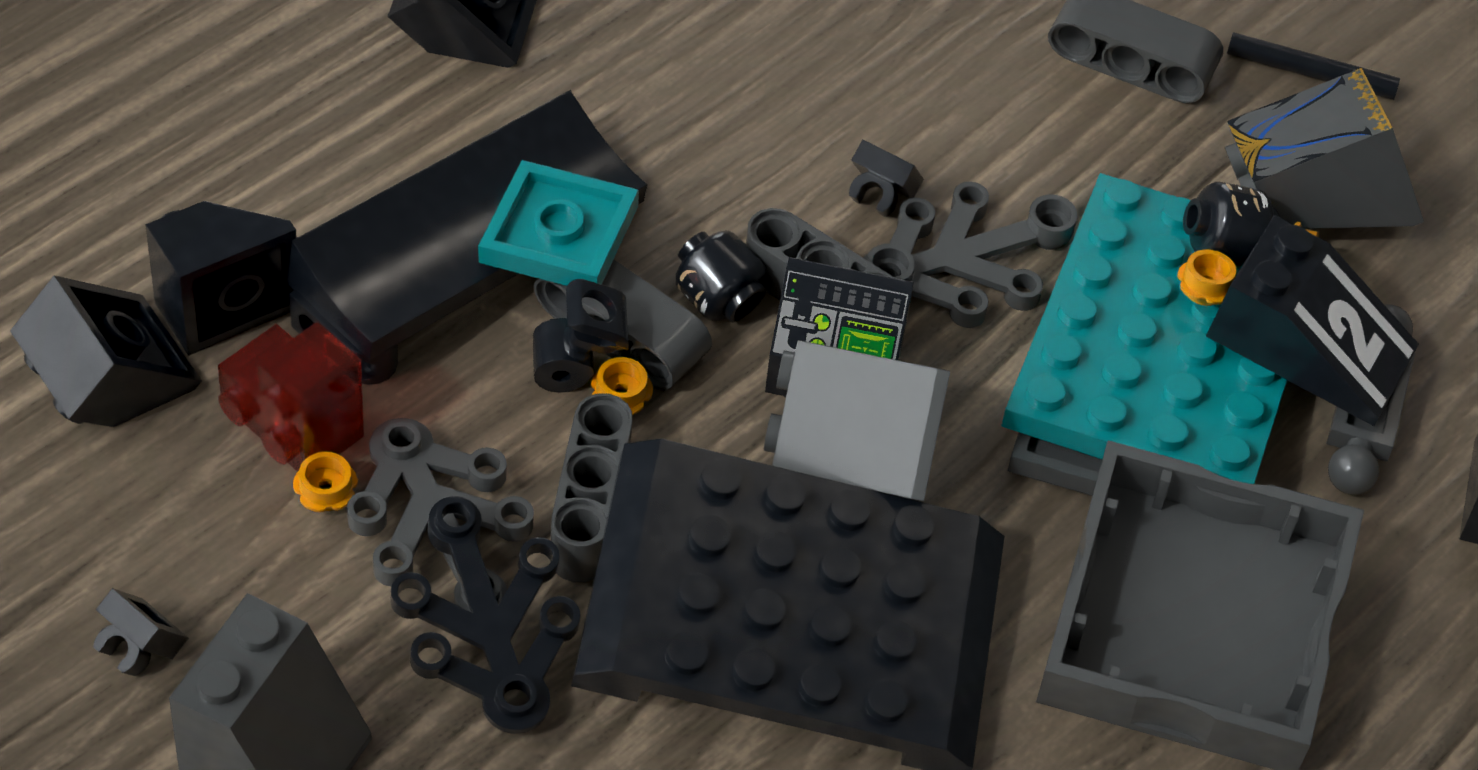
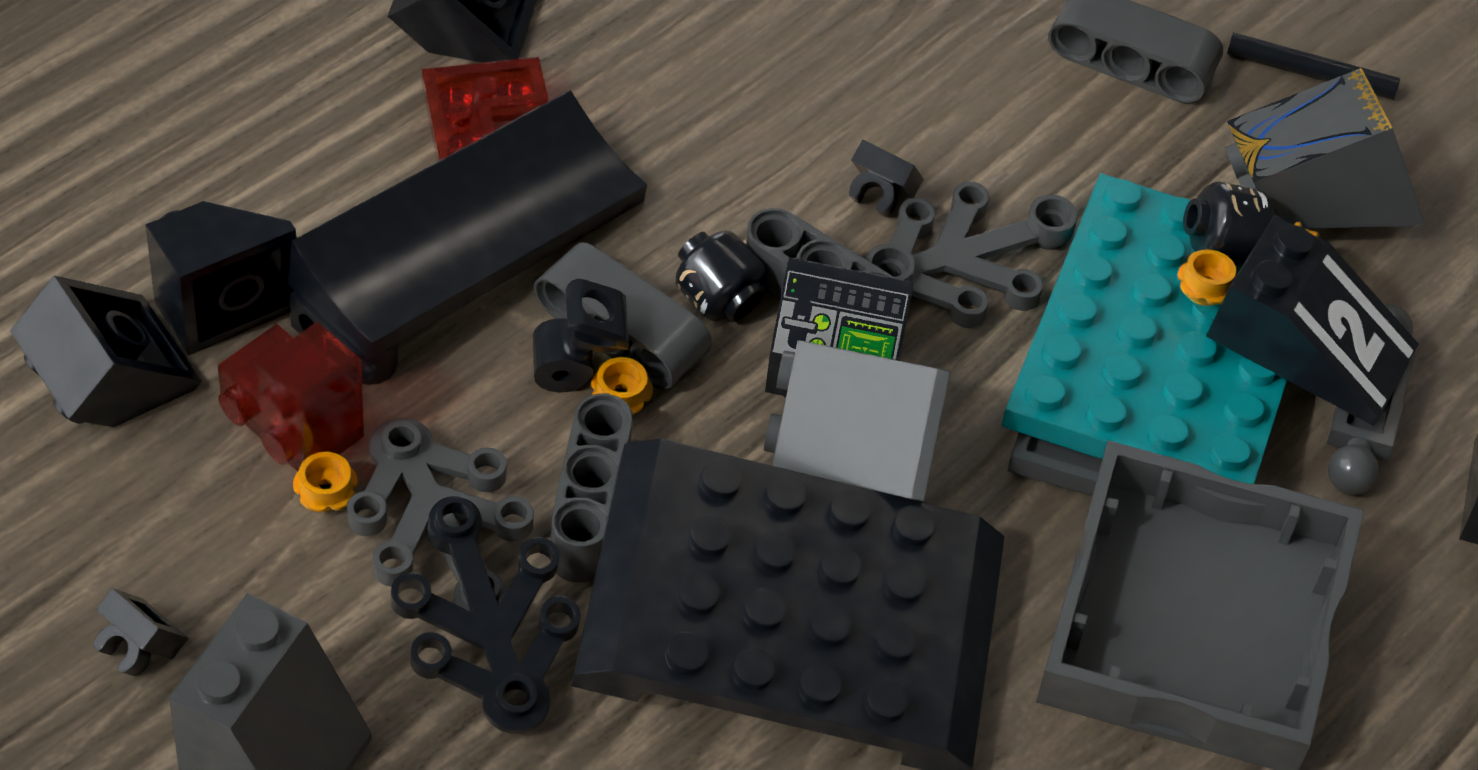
(470, 97): none -> clear red plate
(558, 225): teal plate -> none

